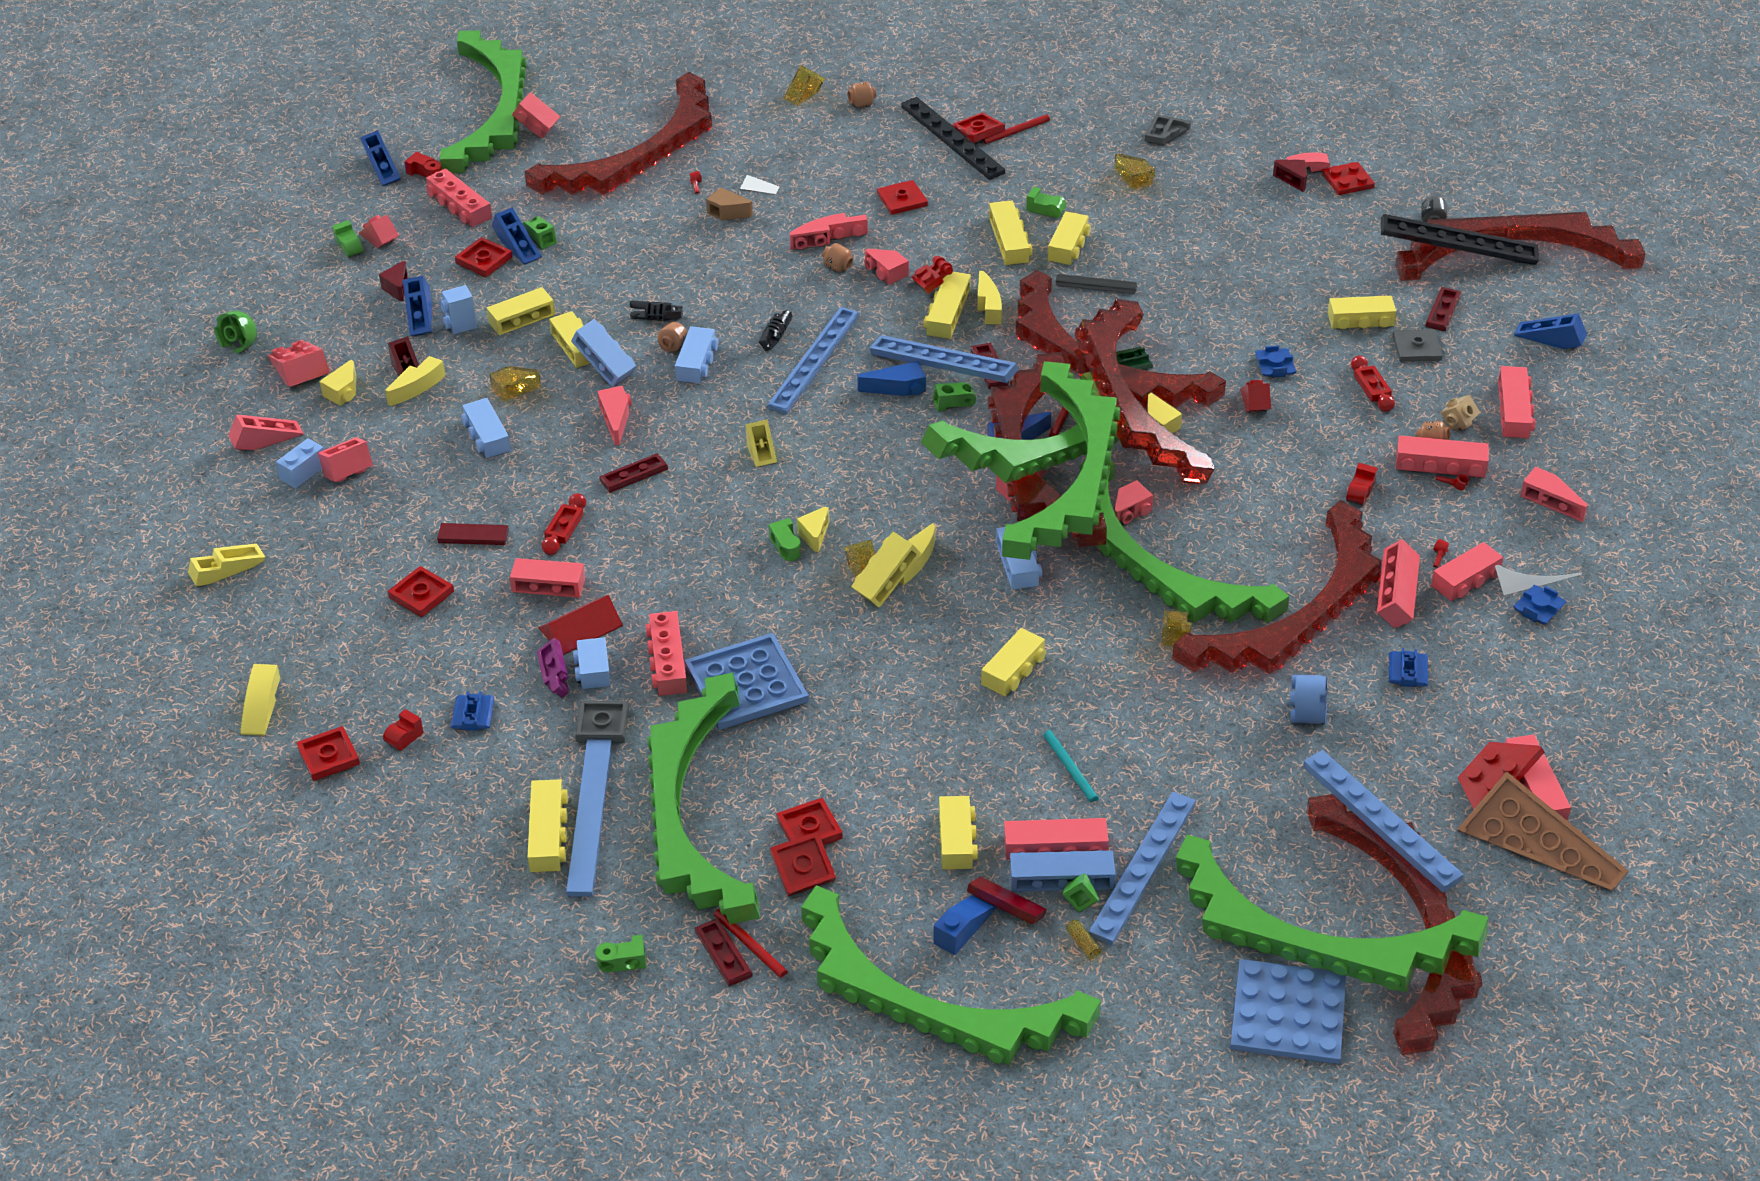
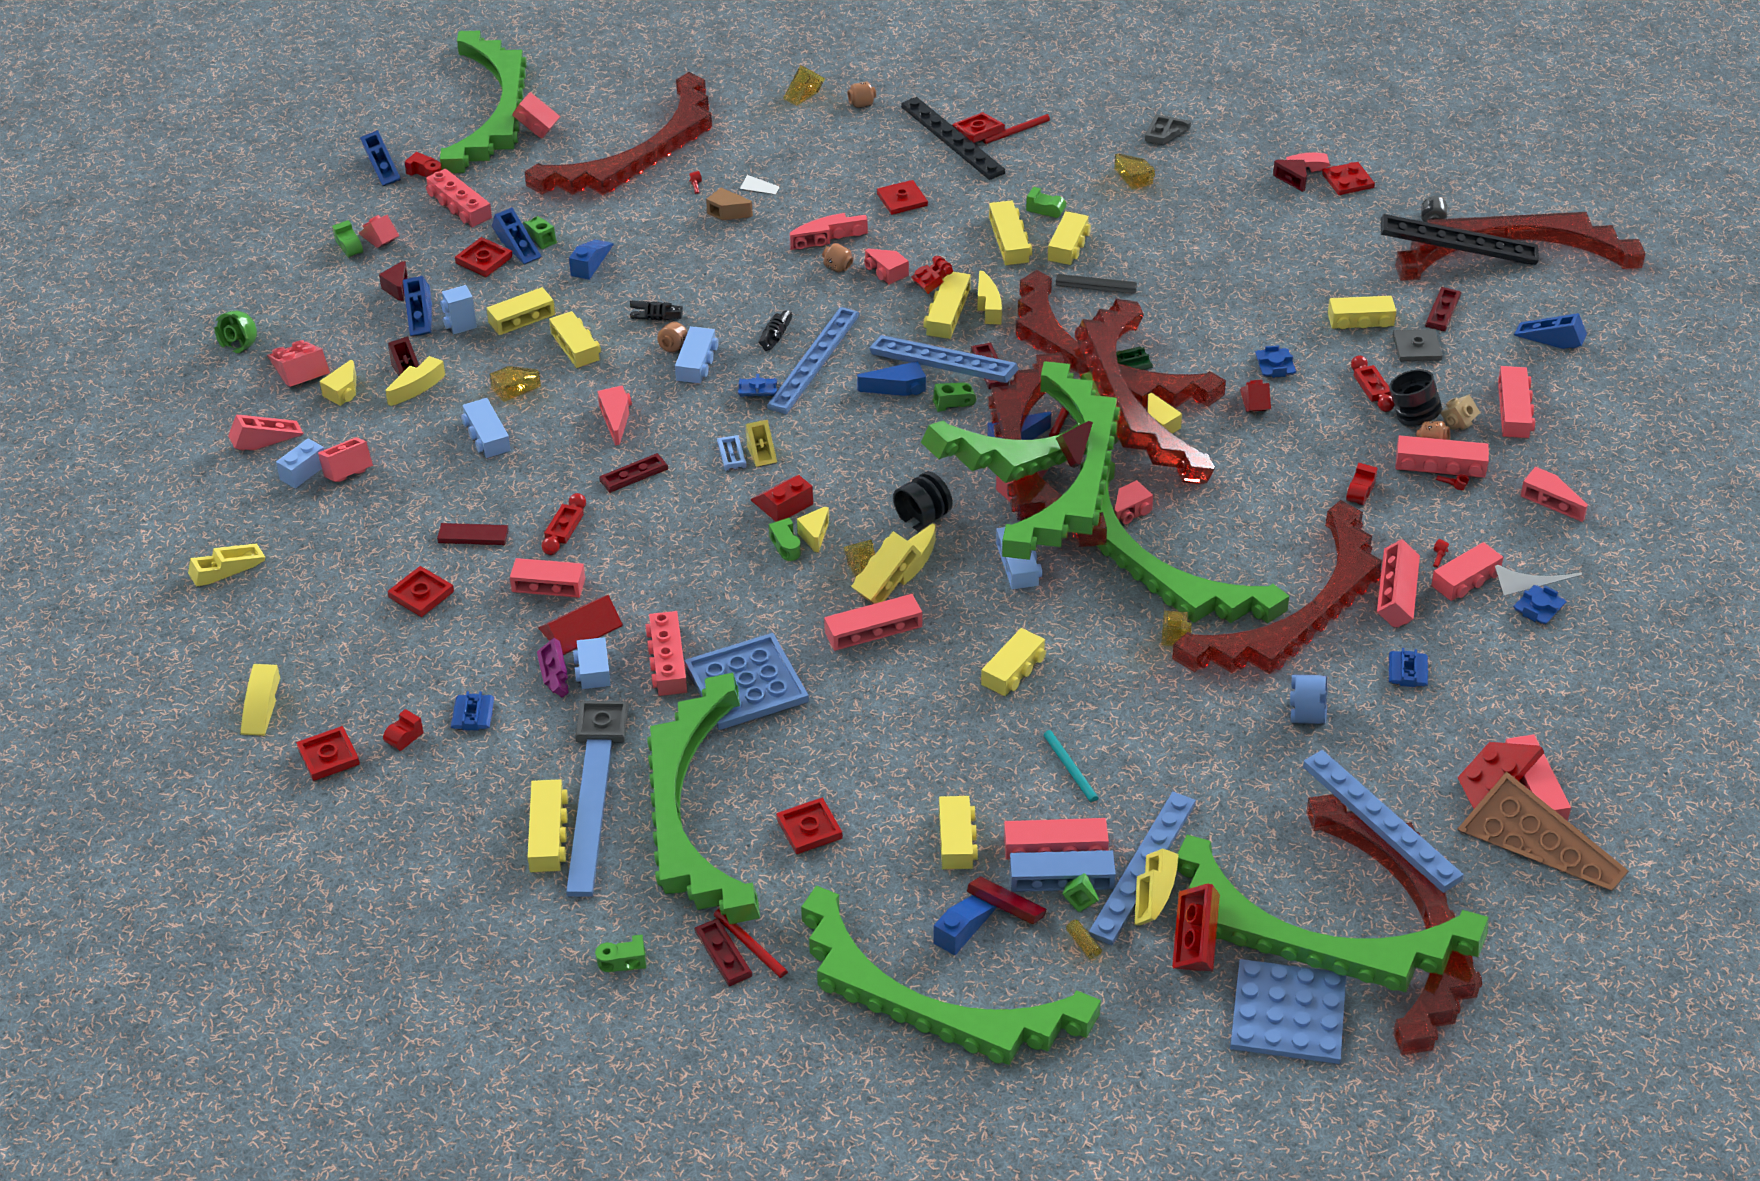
(588, 257): none -> blue slope
(603, 352): light blue brick -> none
(733, 464): none -> light blue tile
(757, 387): none -> blue piece
(785, 498): none -> red slope
(802, 864): red plate -> none
(873, 622): none -> coral brick
(923, 499): none -> black wheel
(1074, 443): none -> dark red slope
(1155, 885): none -> light yellow slope
(1196, 928): none -> red slope
(1415, 397): none -> black wheel

